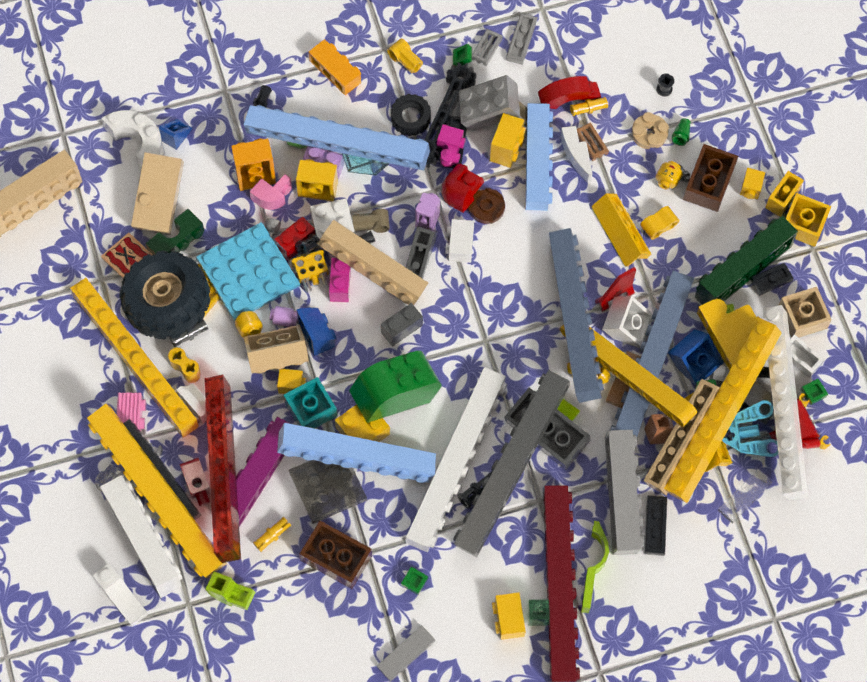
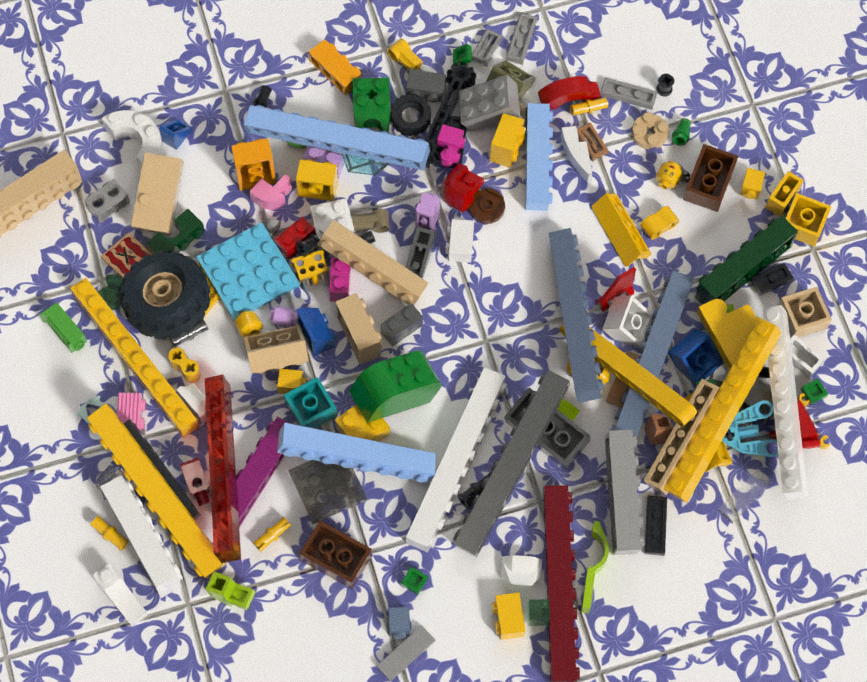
(64, 327): none -> bright green window
(93, 401): none -> light aqua piece
(109, 533): none -> yellow pin
(110, 204): none -> light grey brick
(111, 292): none -> clear green plate
(359, 328): none -> tan brick
(371, 103): none -> green brick
(399, 622): none -> sand blue brick
(426, 84): none -> dark grey brick
(521, 569): none -> white slope
(522, 78): none -> olive slope
(628, 93): none -> light grey tile

